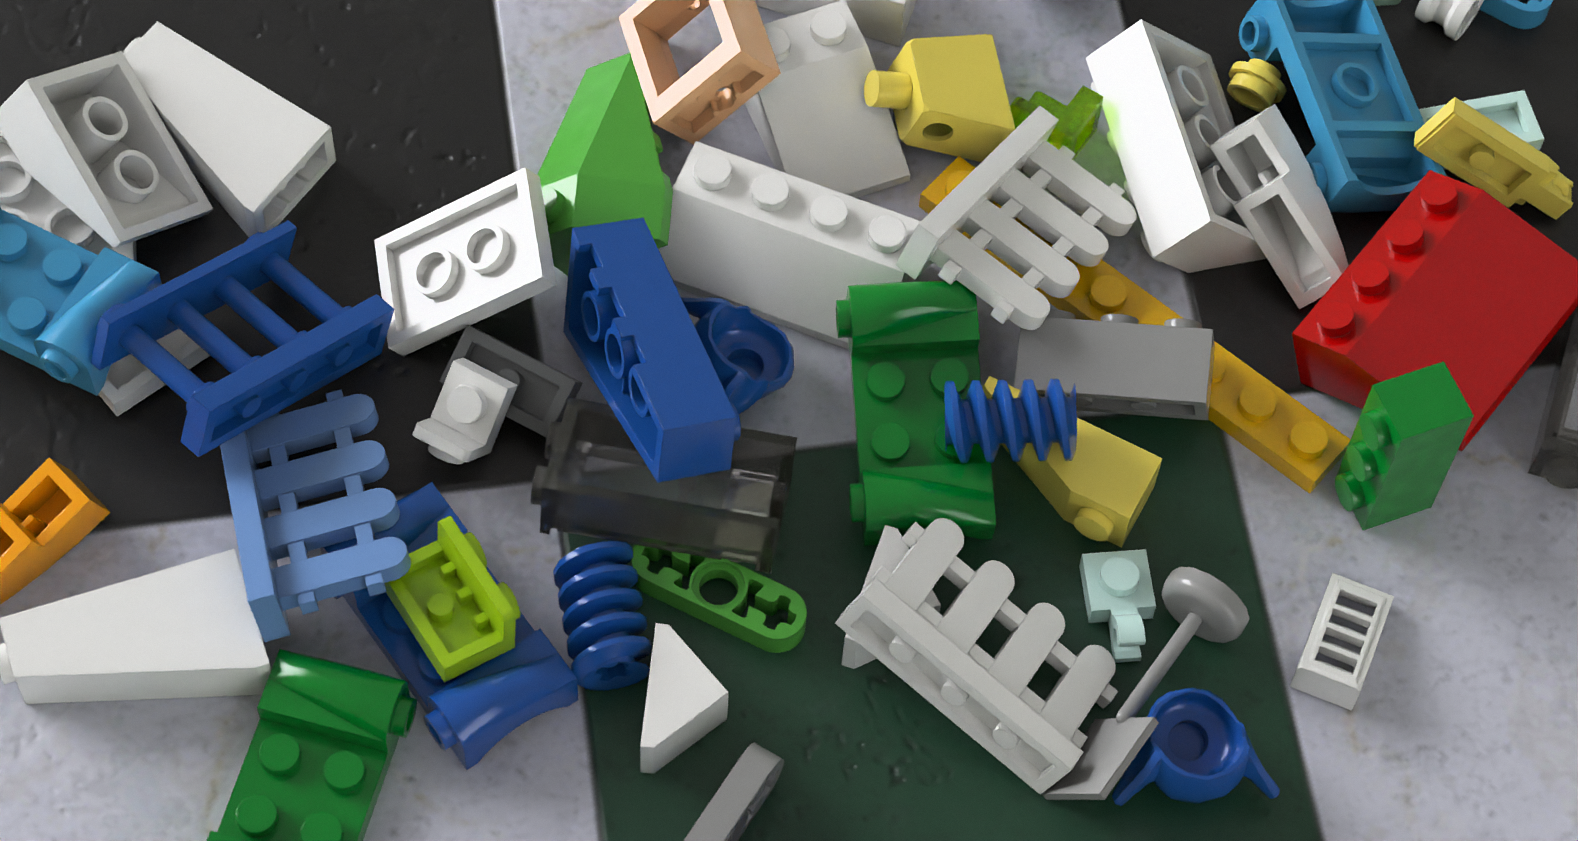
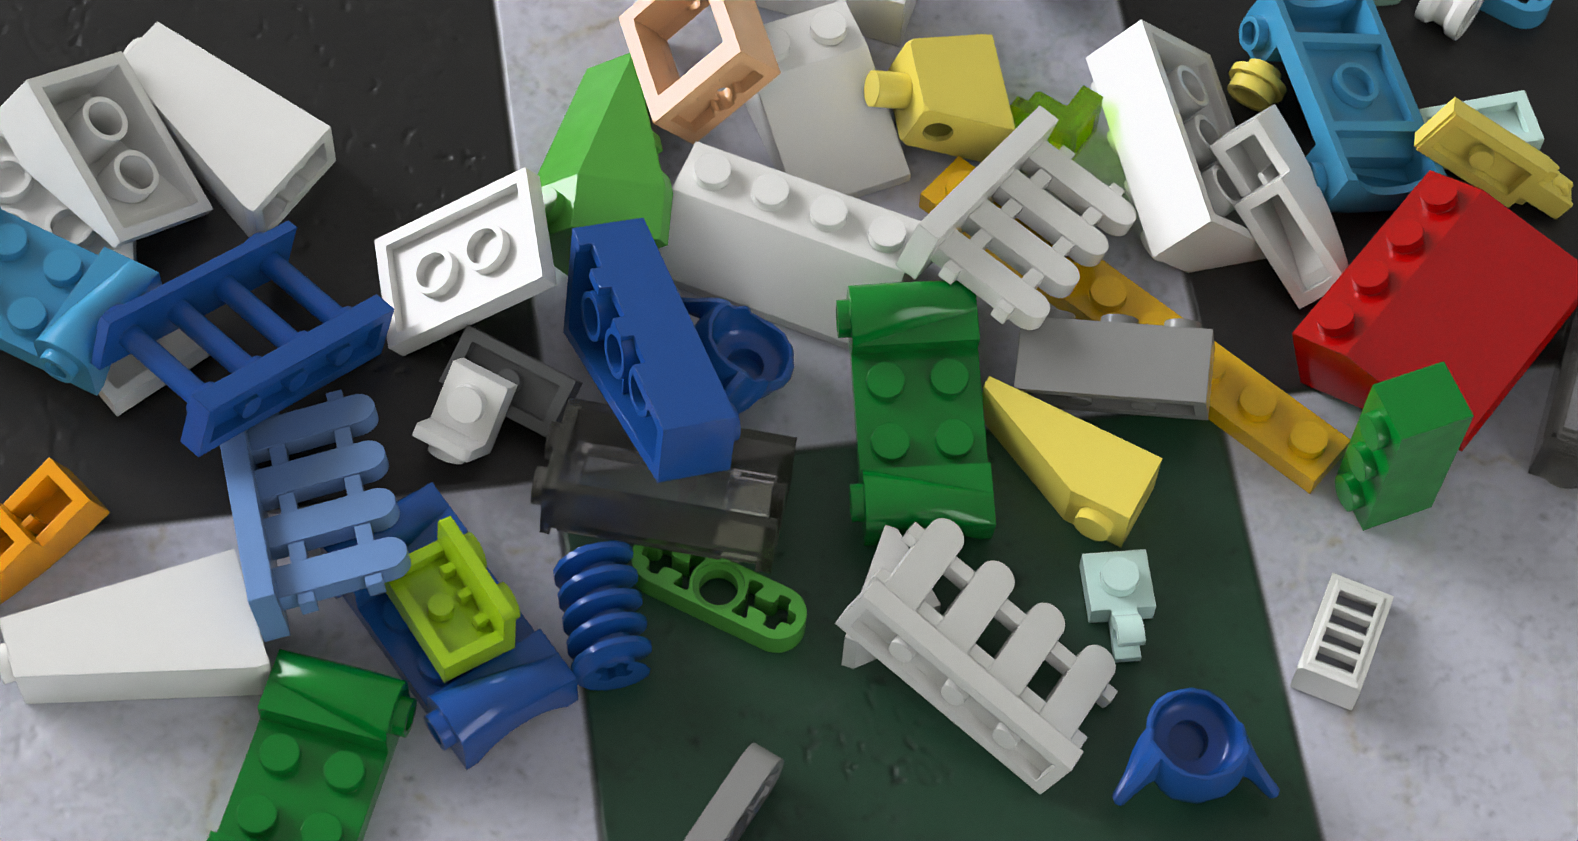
(681, 701): white slope -> none
(1010, 420): blue piece -> none
(1202, 609): light grey piece -> none

